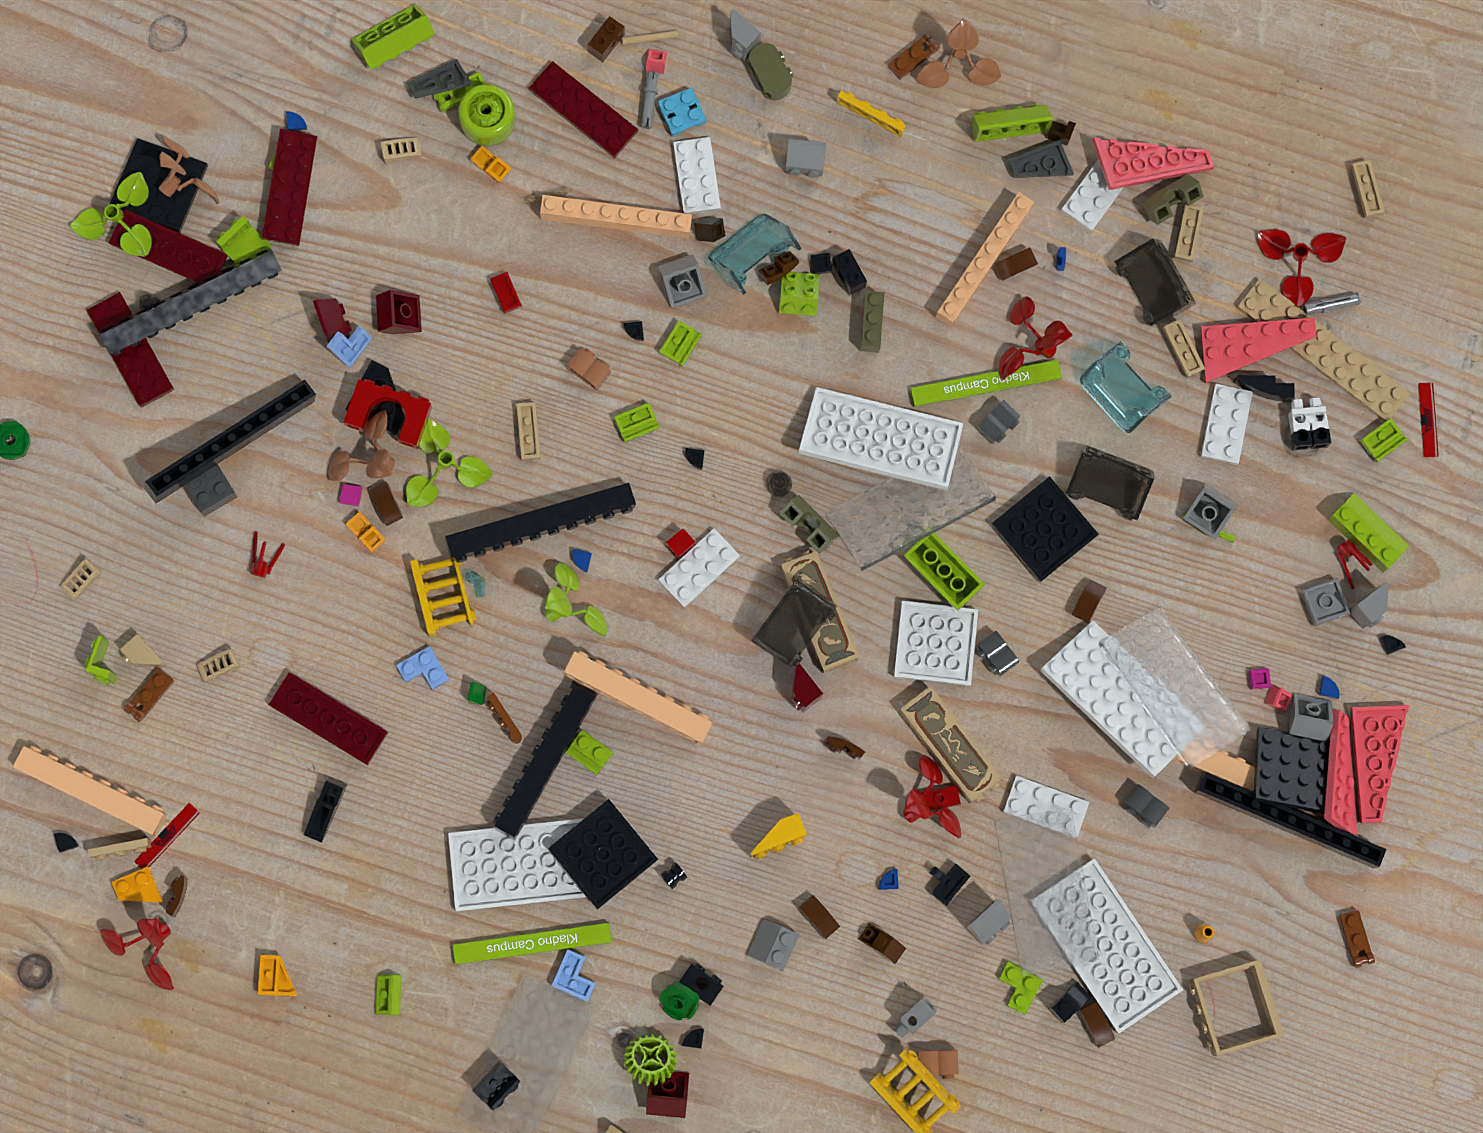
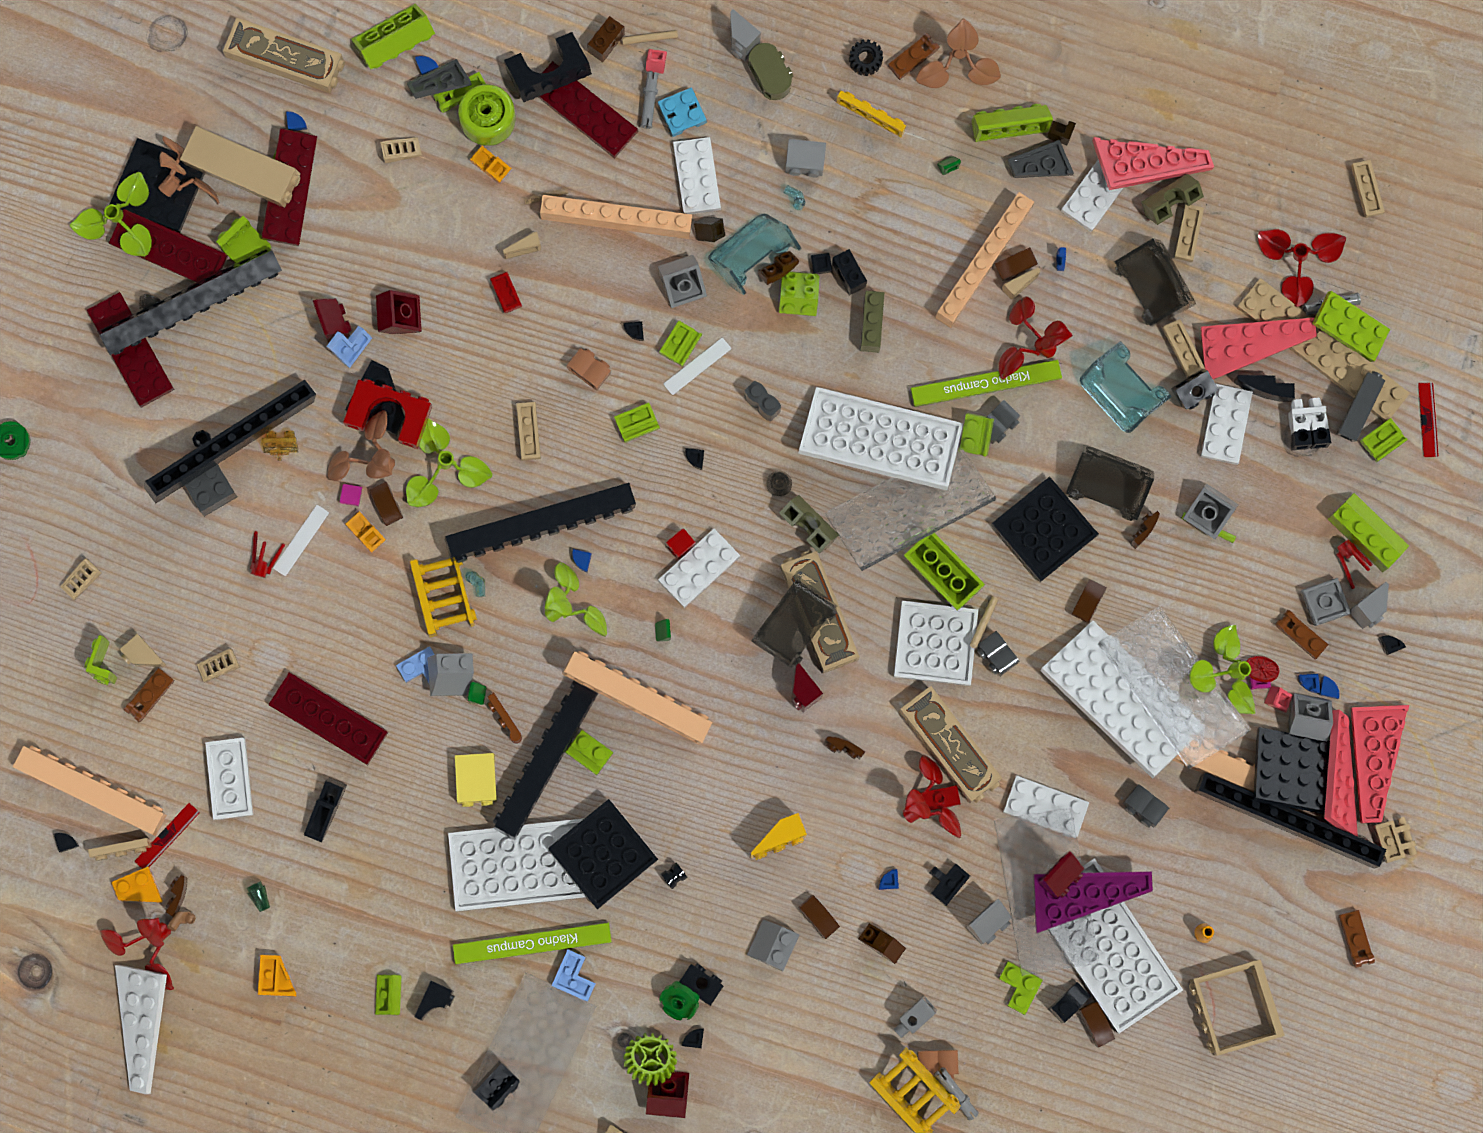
(141, 1010): none -> white wing
(181, 917): none -> medium nougat arm
(200, 438): none -> black tile
(229, 778): none -> white plate
(240, 166): none -> tan brick
(258, 895): none -> clear green cone
(279, 446): none -> clear yellow hips
(284, 55): none -> brick
(301, 540): none -> white sticker
(426, 64): none -> blue tile
(434, 997): none -> black arch
(450, 674): none -> light grey slope
(475, 779): none -> light yellow panel
(524, 246): none -> tan slope
(534, 84): none -> black arch
(662, 630): none -> green slope
(697, 366): none -> white sticker
(758, 397): none -> dark grey brick
(797, 196): none -> clear light blue arm
(866, 47): none -> black tyre
(949, 165): none -> green slope
(953, 1088): none -> light grey pin
(976, 434): none -> lime plate
(983, 623): none -> tan bar
(1018, 284): none -> tan slope
(1061, 875): none -> dark red slope
(1087, 896): none -> magenta wing
(1149, 523): none -> reddish brown slope
(1183, 390): none -> black brick
(1202, 677): none -> lime plant
(1263, 669): none -> red wheel
(1301, 635): none -> dark orange plate
(1310, 682): none -> blue tile
(1351, 326): none -> lime plate
(1361, 406): none -> dark grey slope
(1388, 838): none -> tan plate

